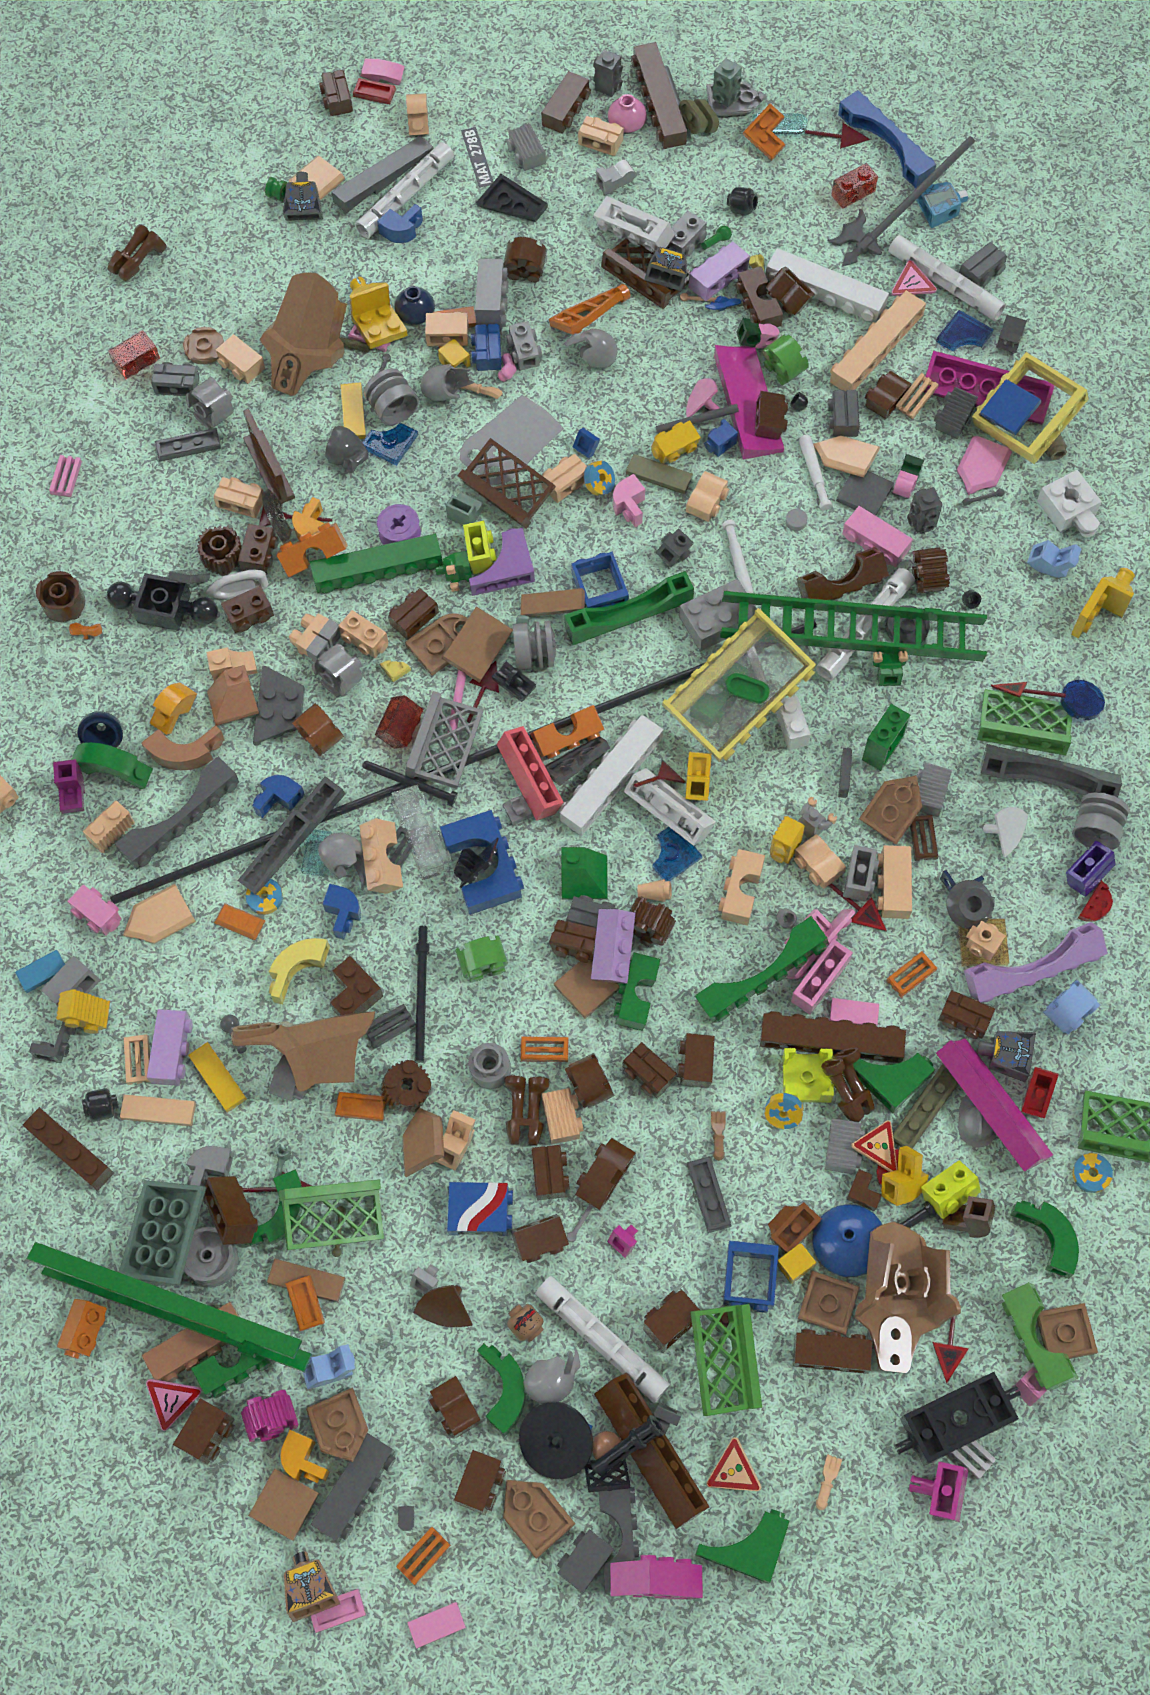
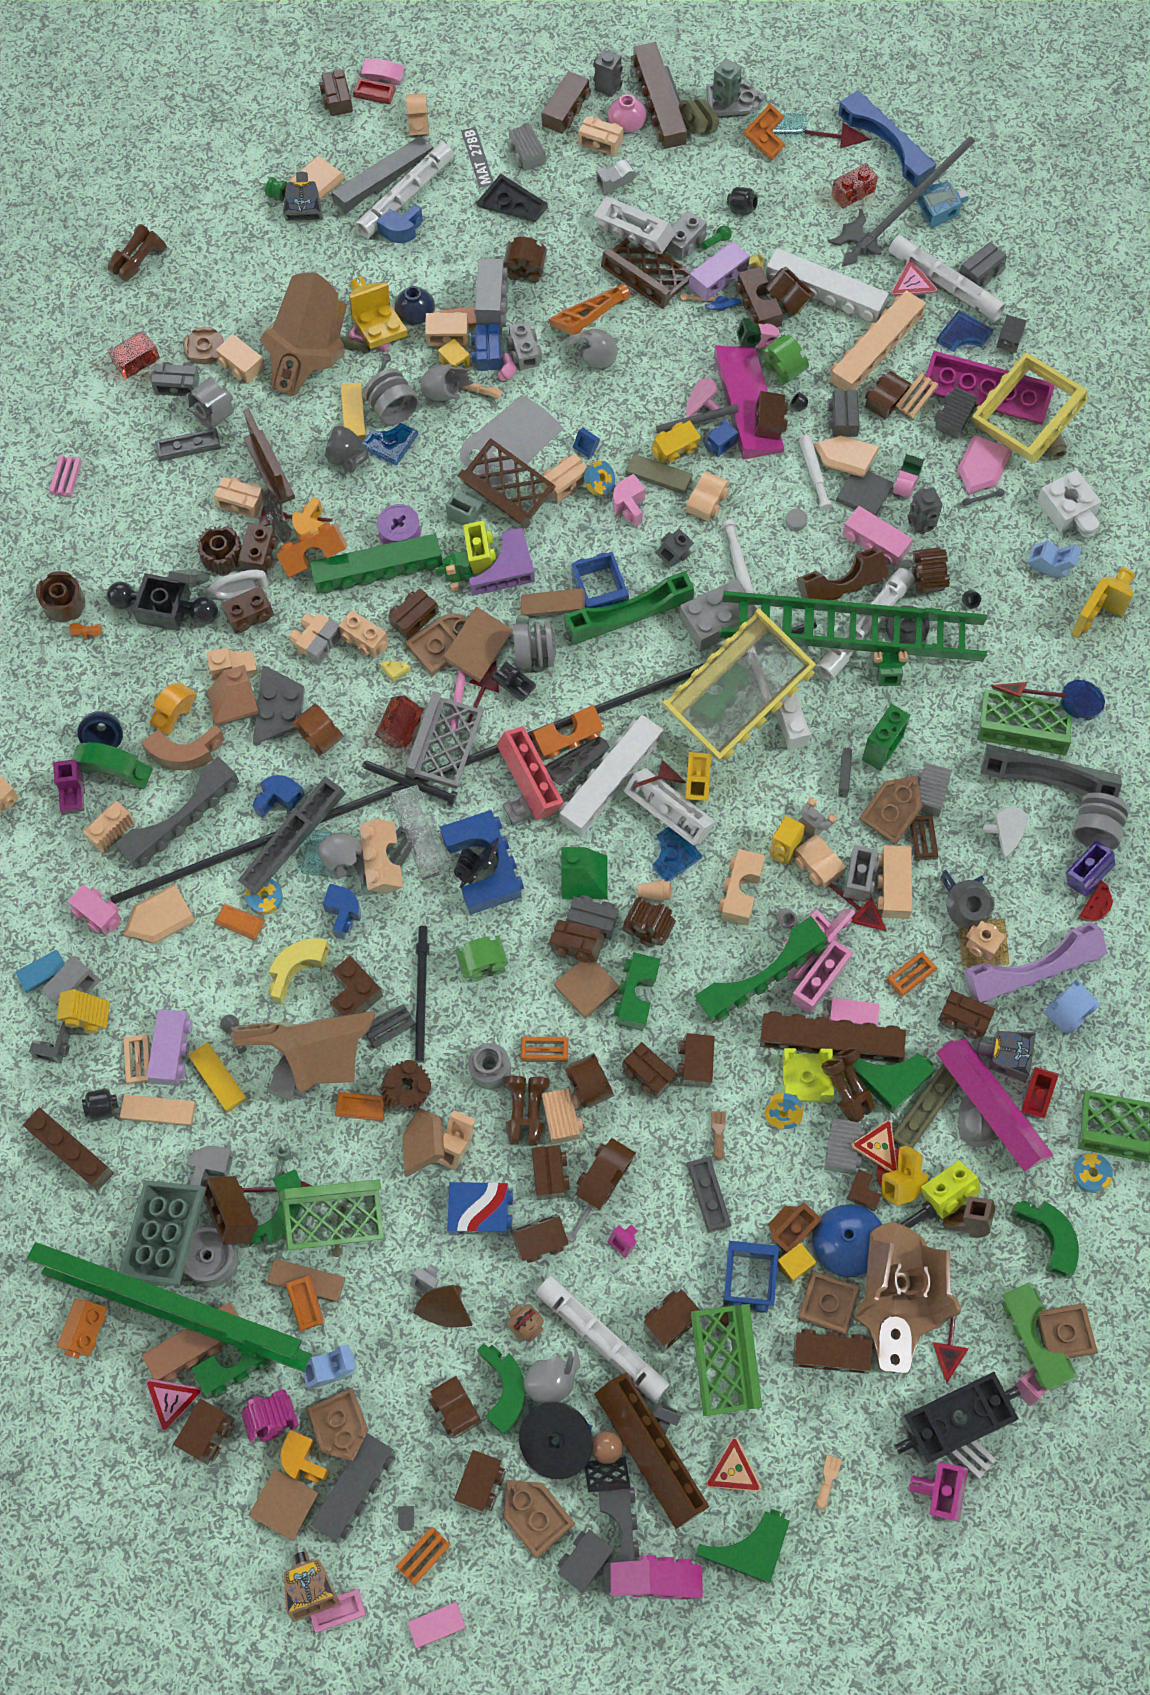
(338, 670): light grey brick -> none
(613, 945): lavender brick -> none
(637, 1439): black pin -> none
(667, 268): dark grey torso -> none
(747, 688): green tile -> none
(1010, 407): blue tile -> none

